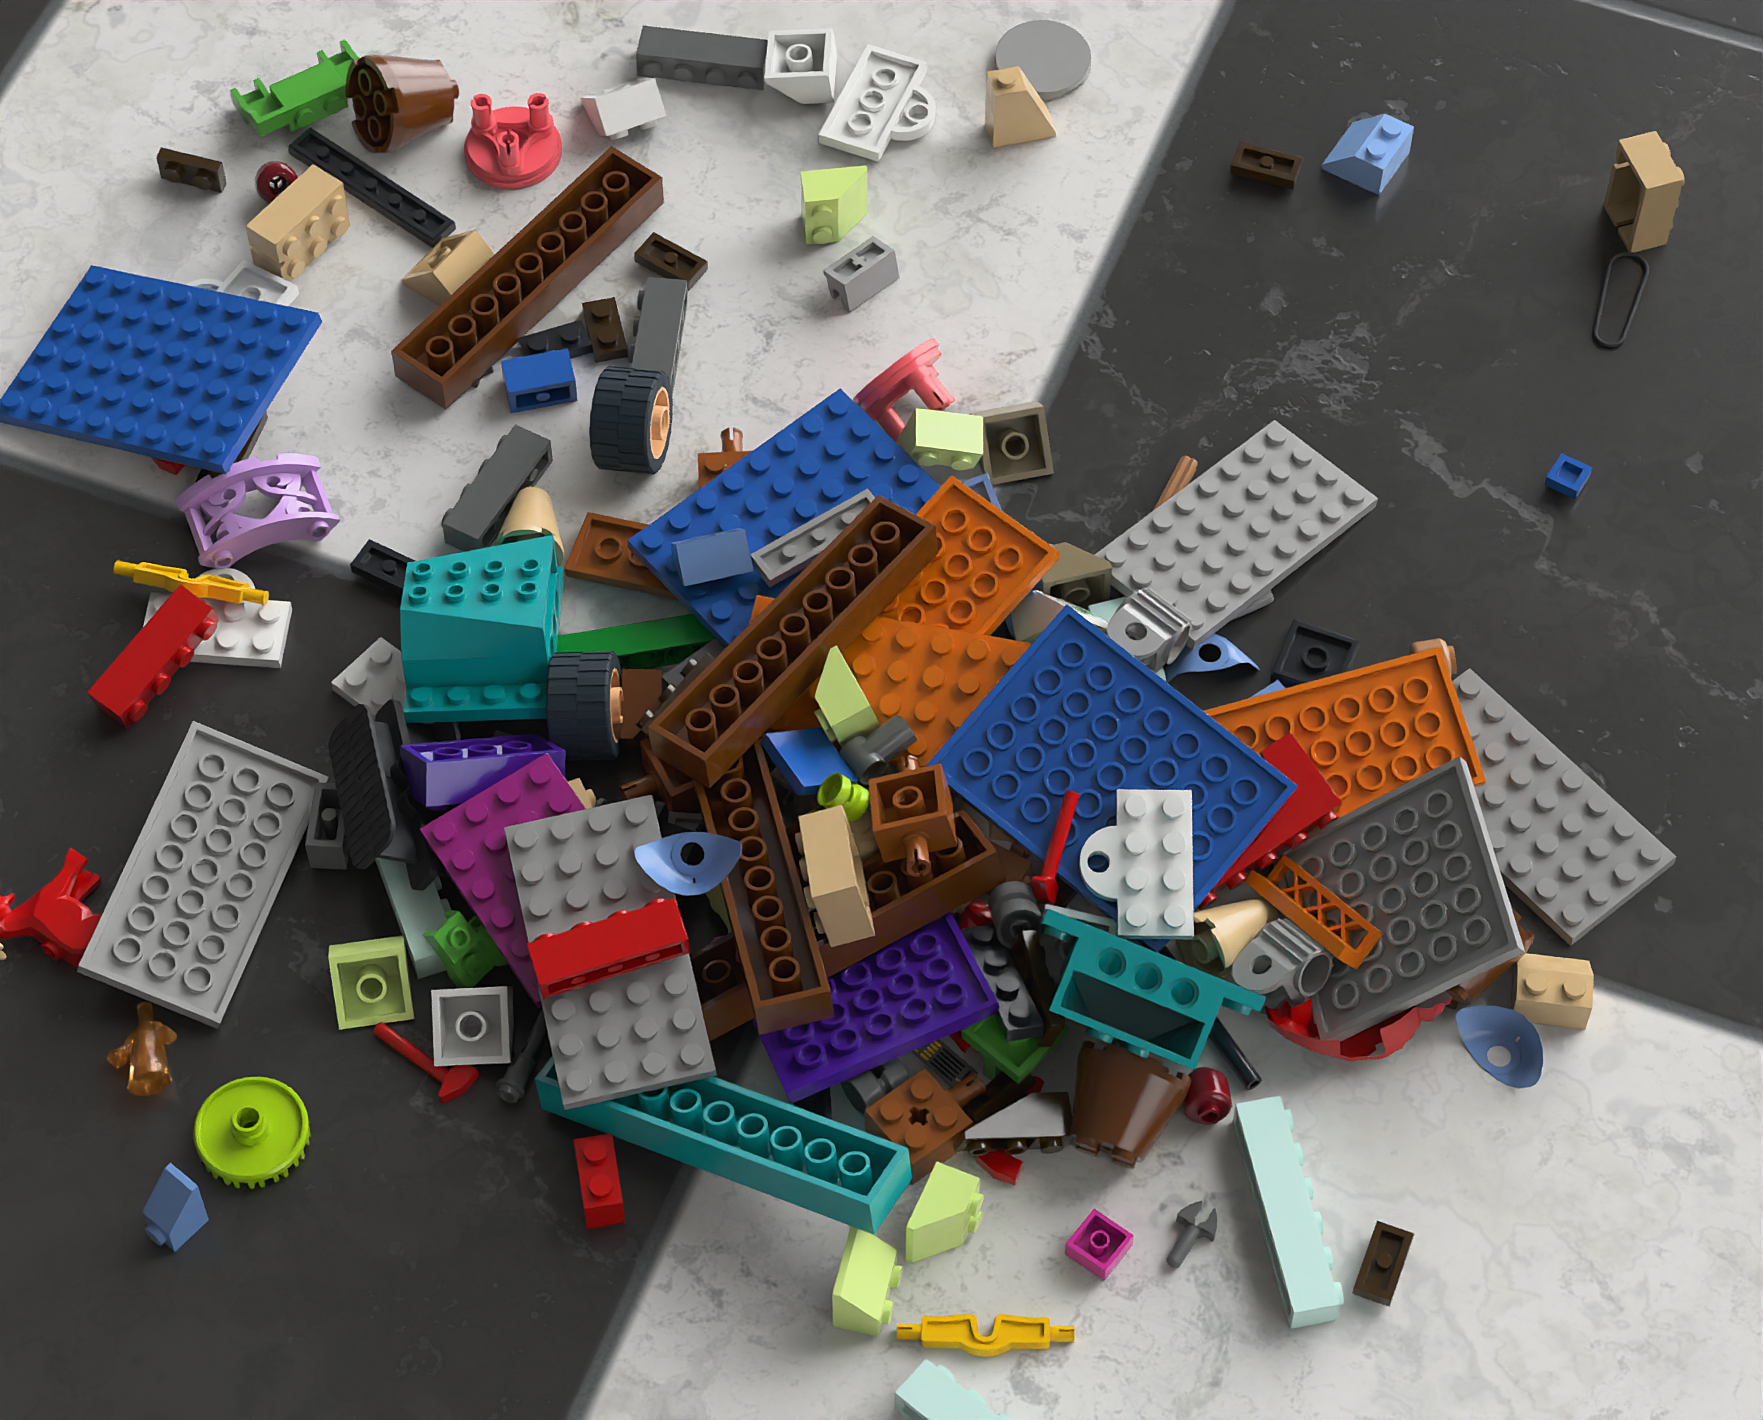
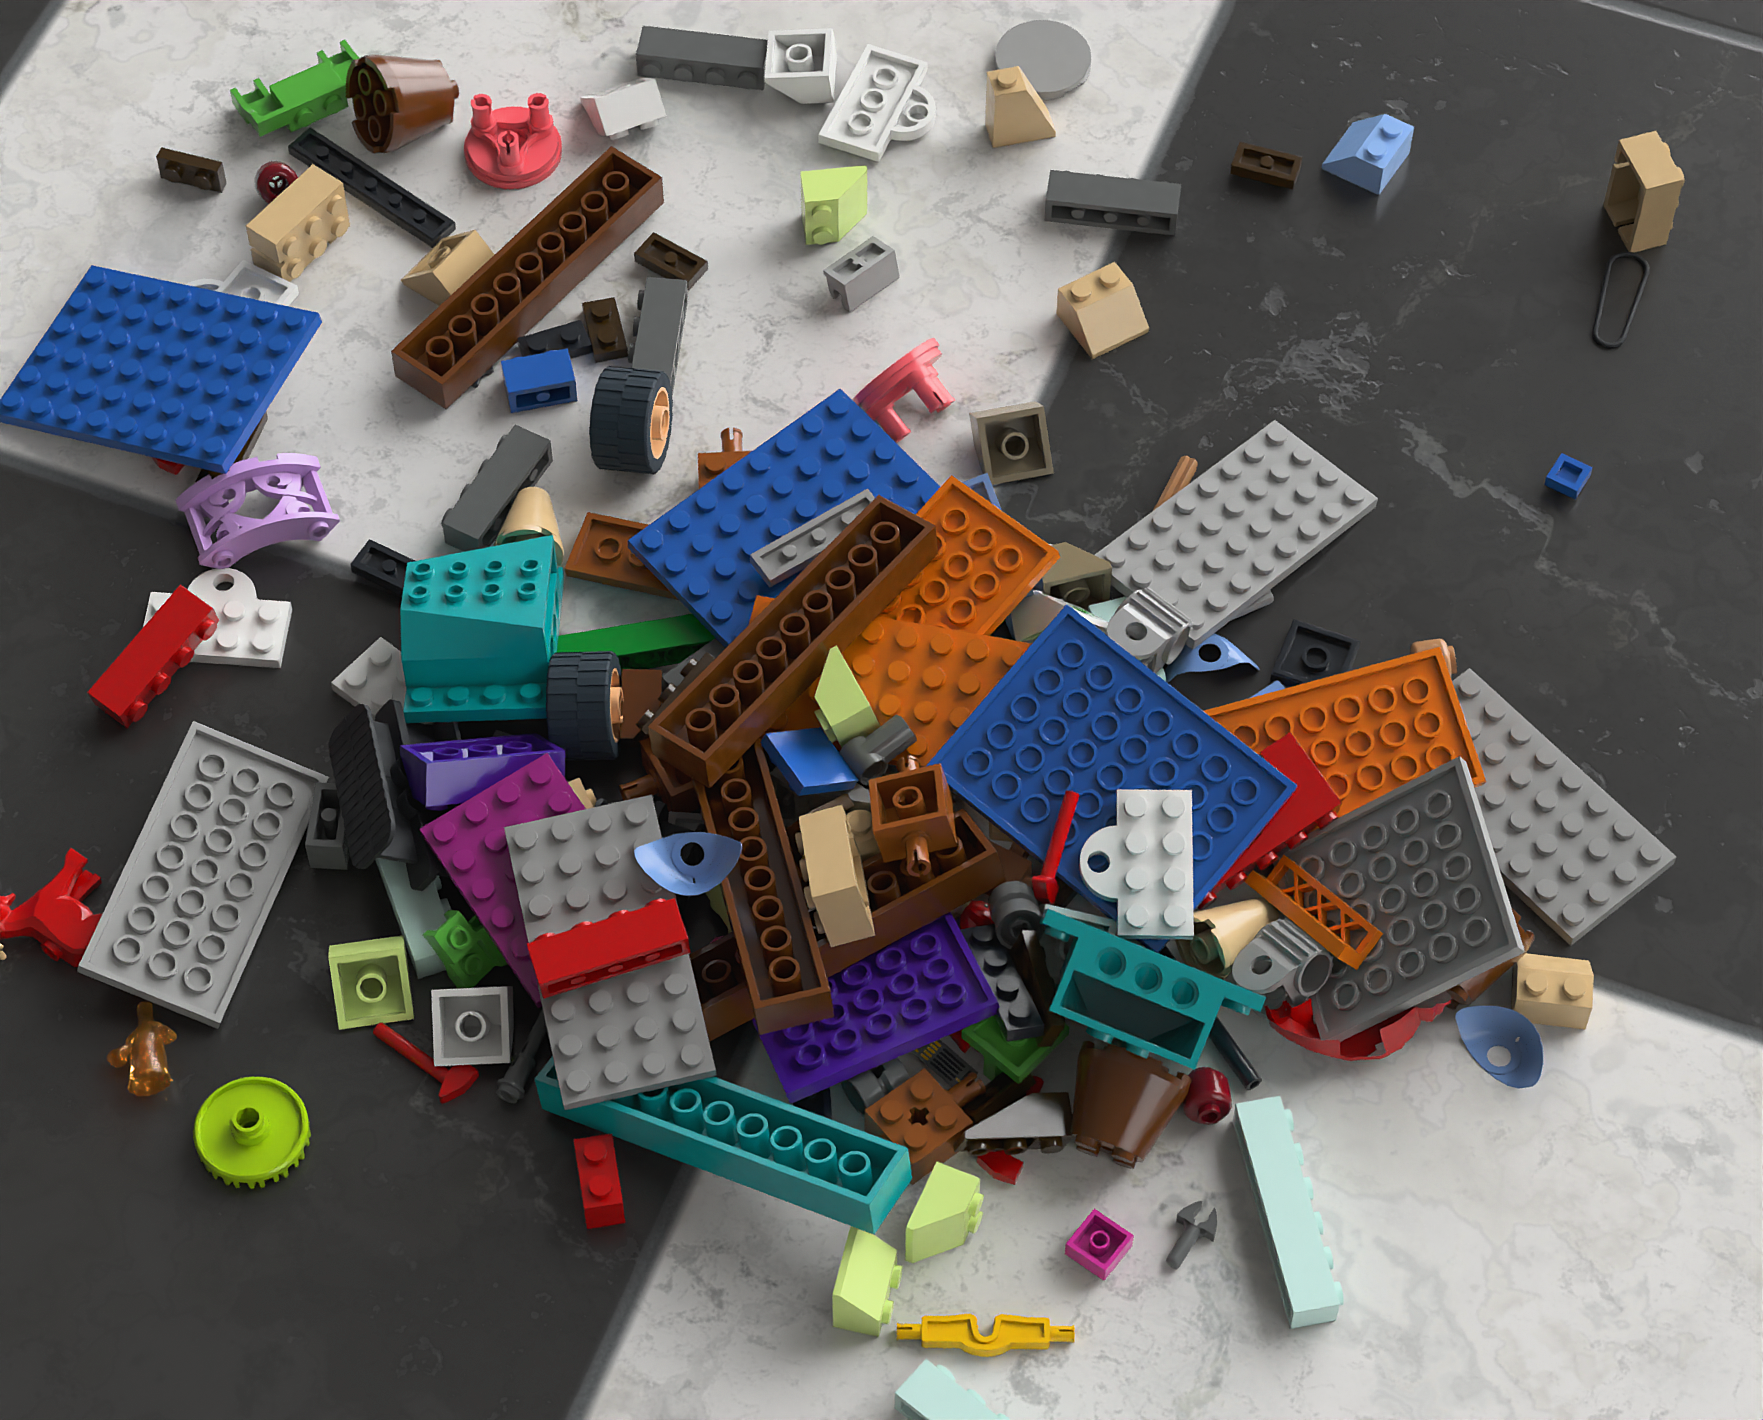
(174, 1209): medium blue slope -> none
(203, 586): yellow piece -> none
(712, 556): medium blue brick -> none
(838, 791): lime wheel -> none
(943, 438): yellowish green slope -> none
(1101, 310): none -> tan slope
(1112, 202): none -> dark grey brick
(1383, 1263): dark brown plate -> none

